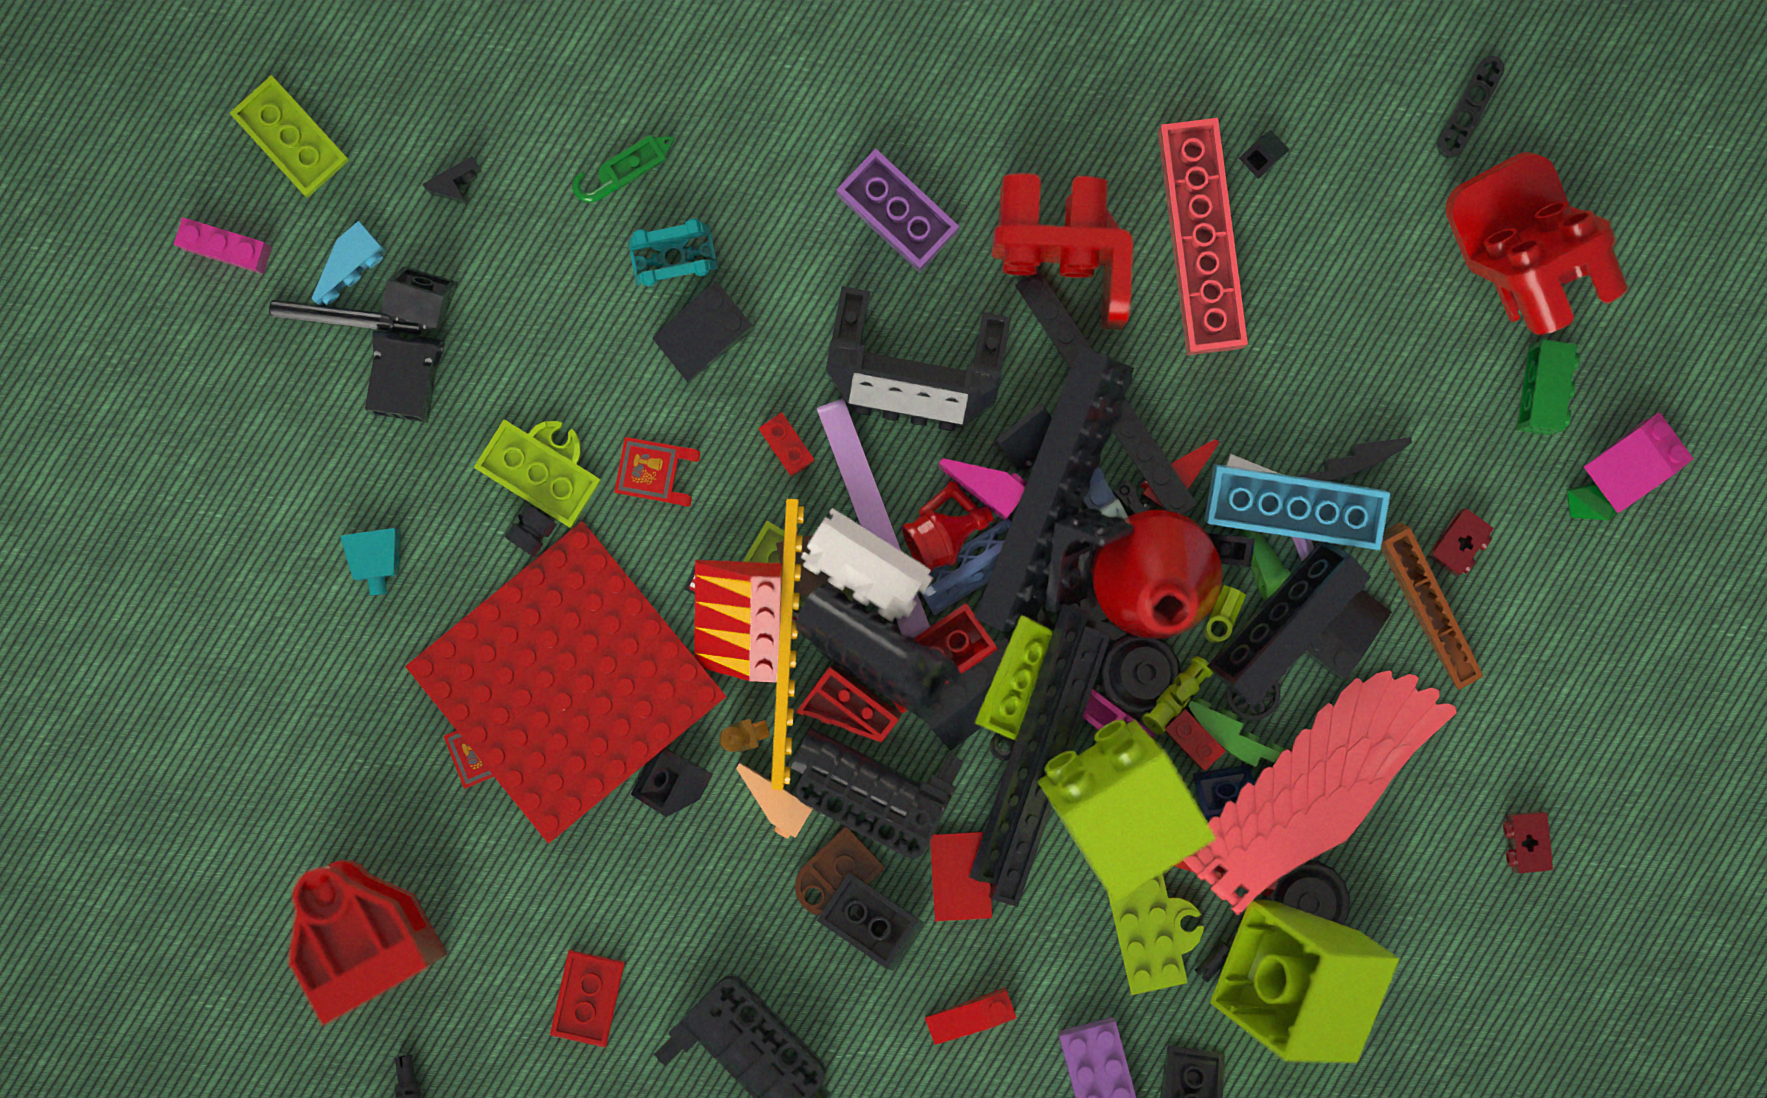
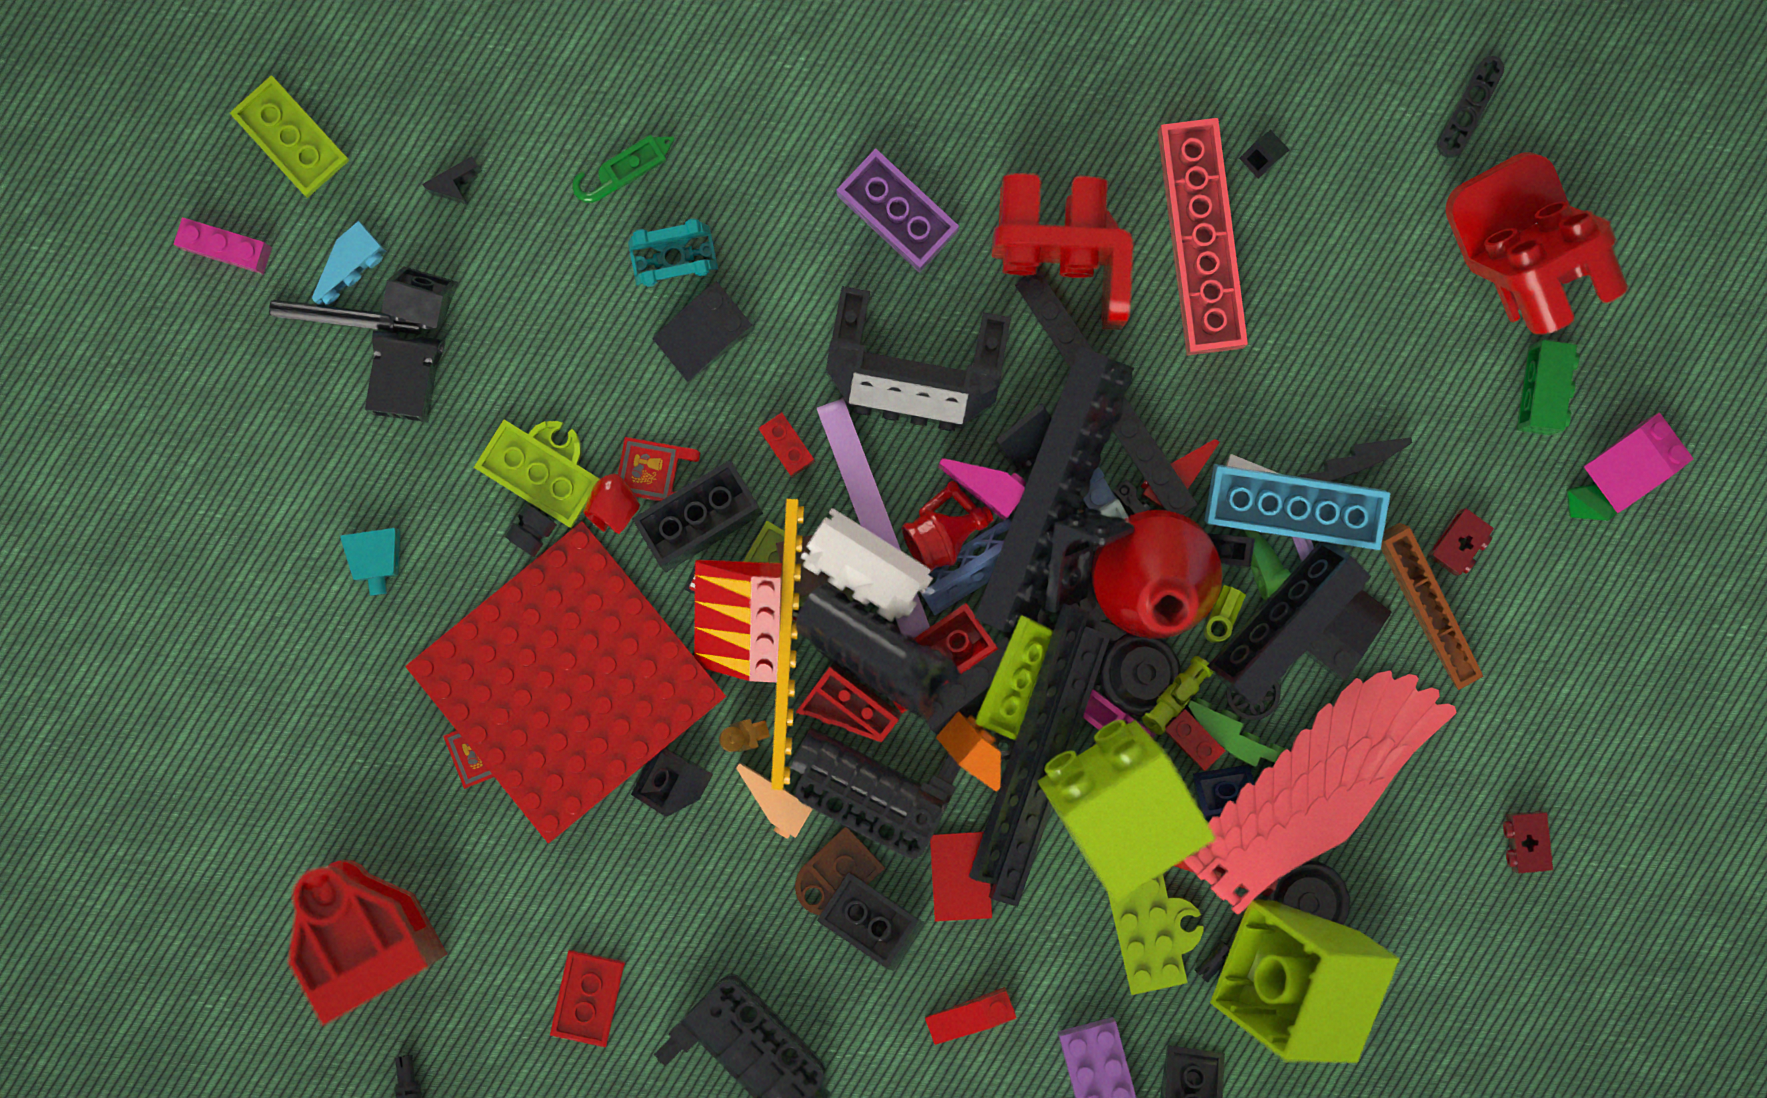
(611, 503): none -> red piece
(697, 516): none -> black slope
(972, 749): none -> orange slope

